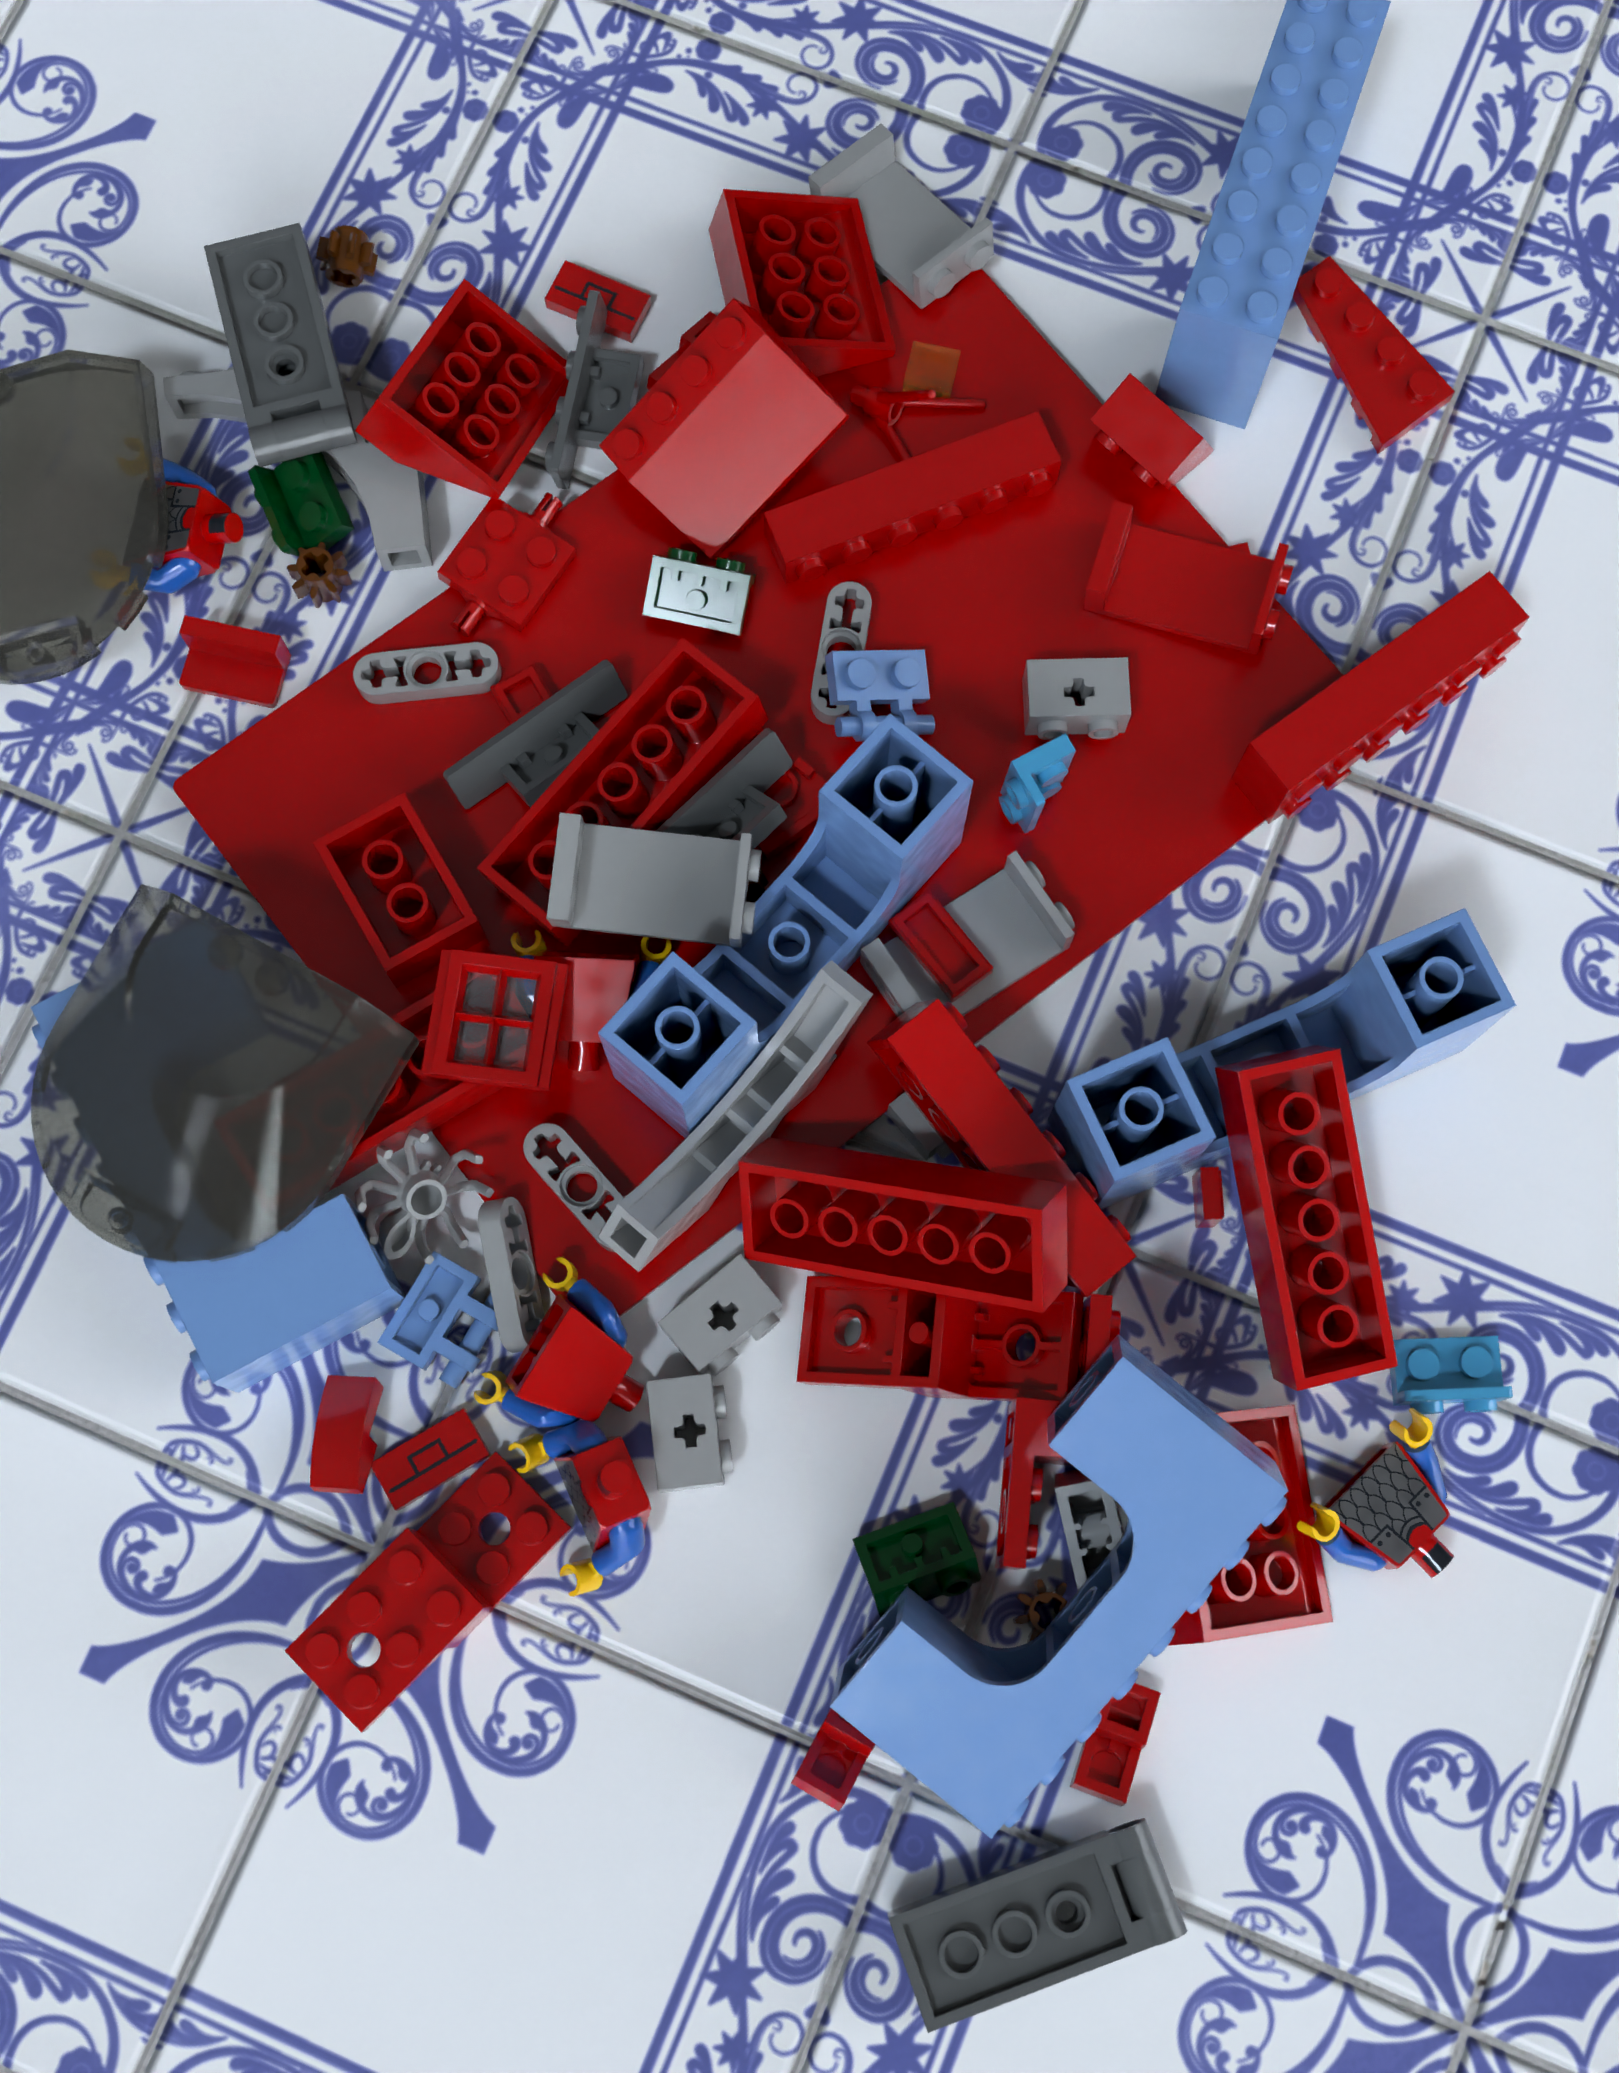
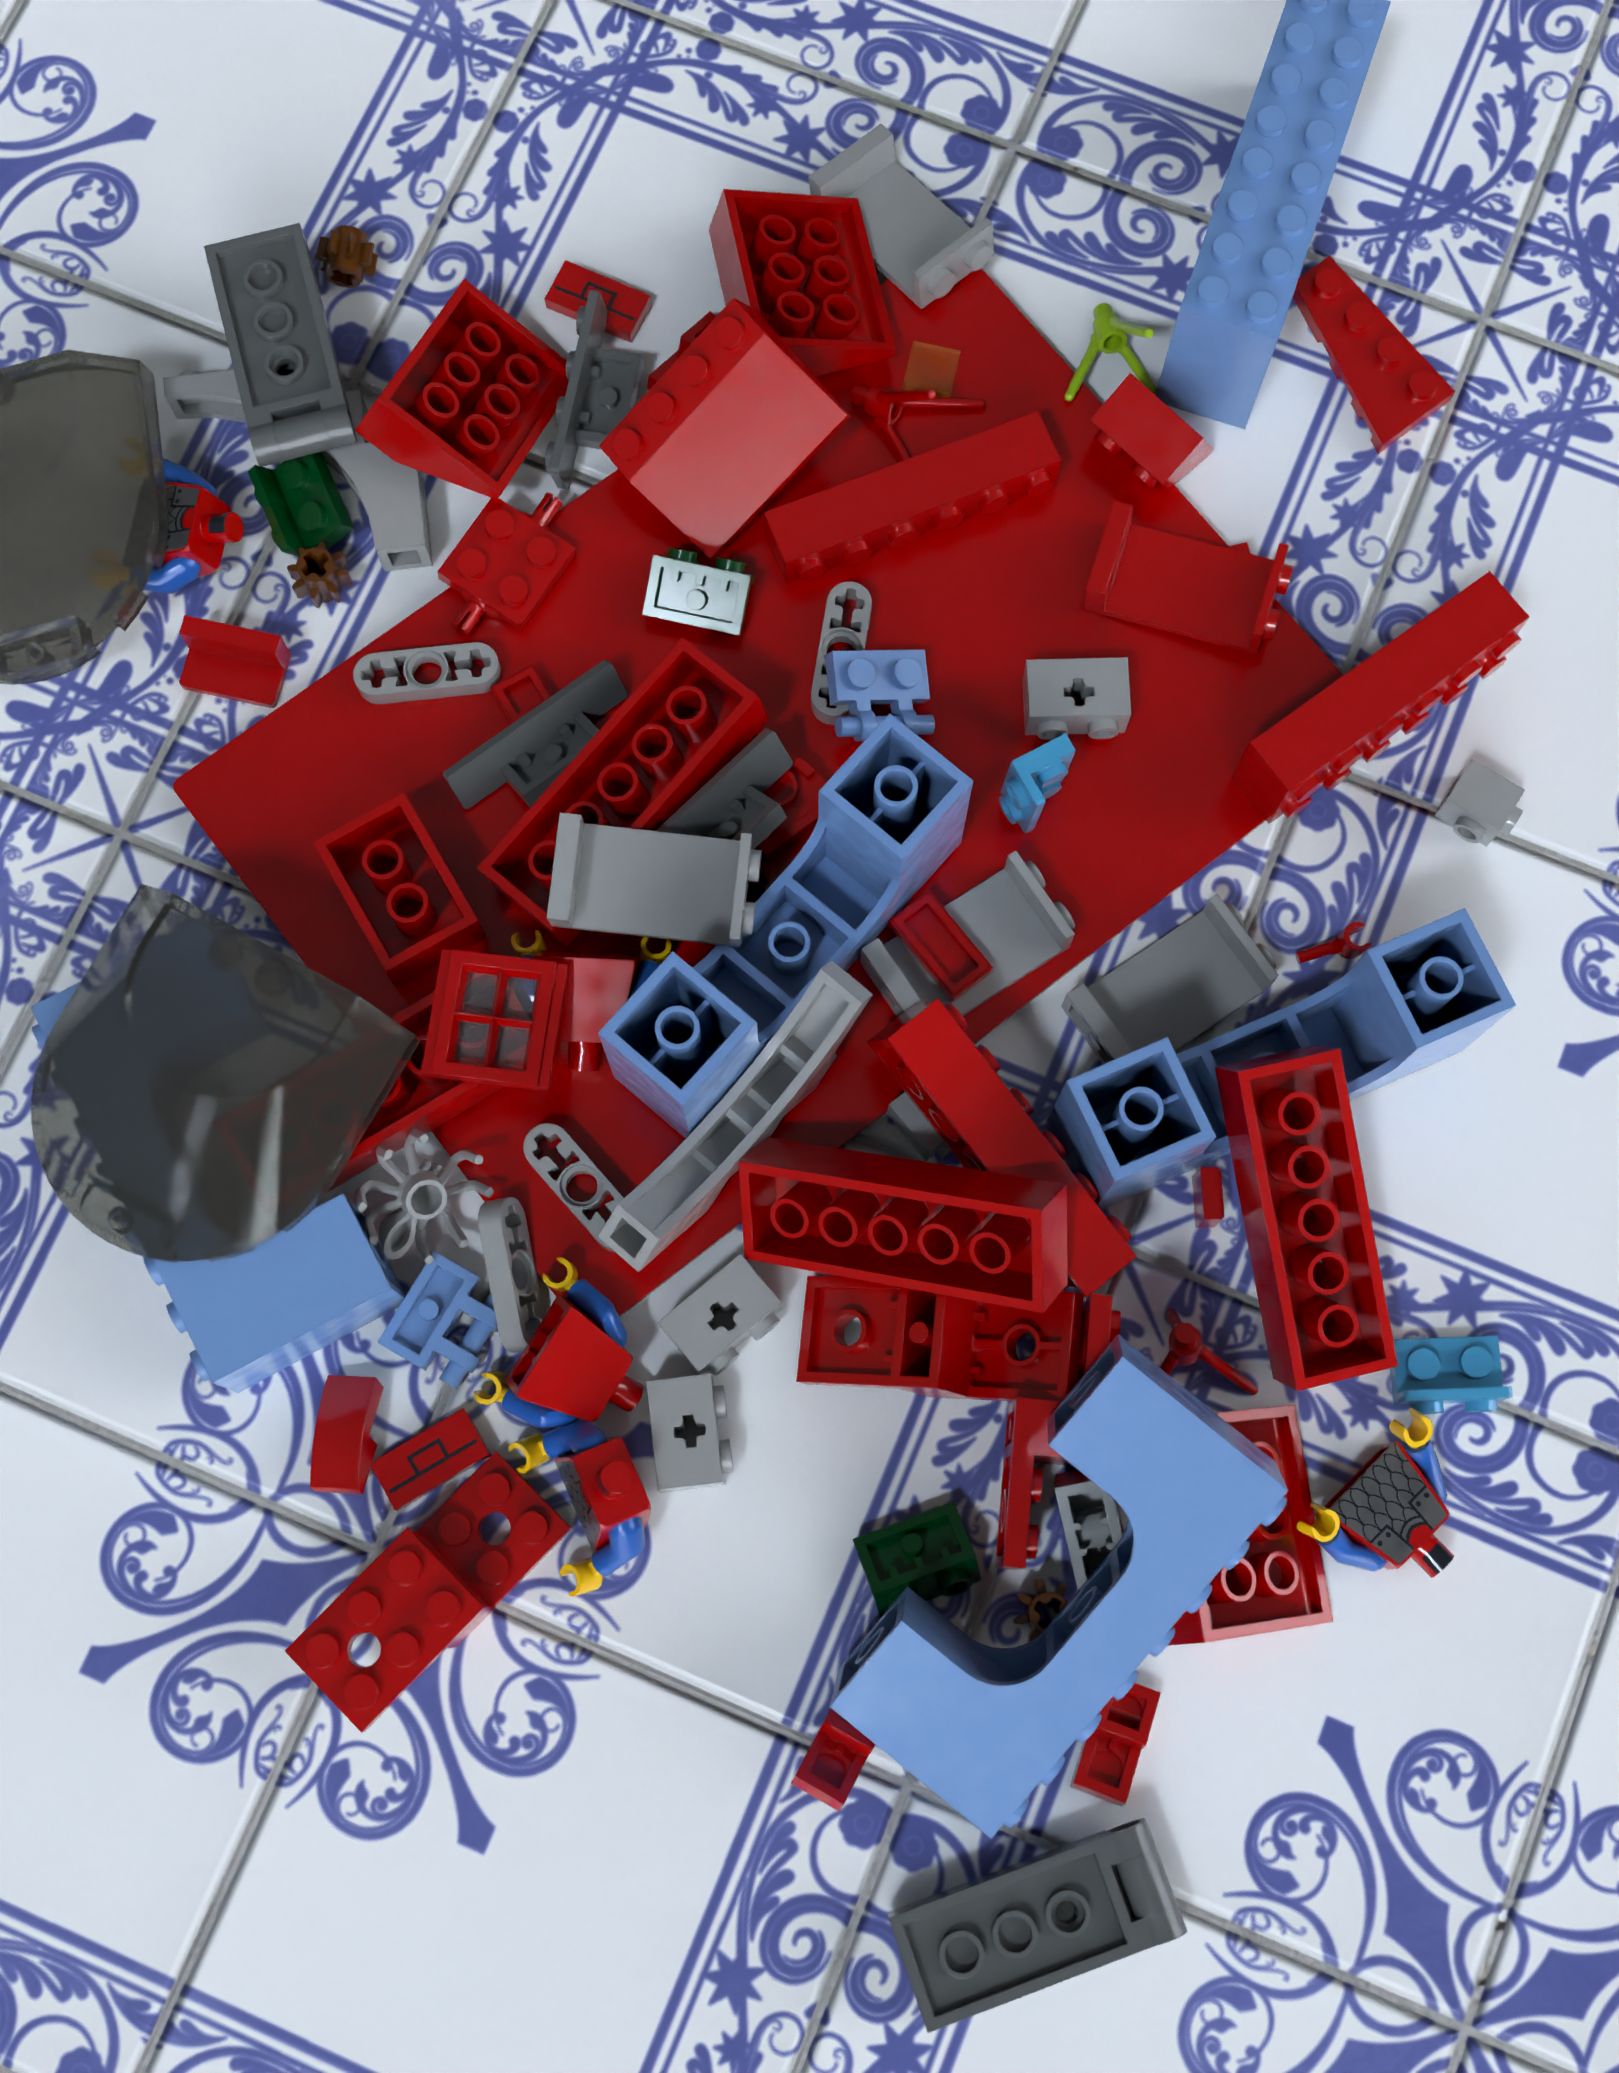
(1111, 338): none -> lime plant
(1174, 985): none -> light grey panel
(1187, 1348): none -> red plant
(1340, 945): none -> red hand
(1481, 804): none -> light grey brick

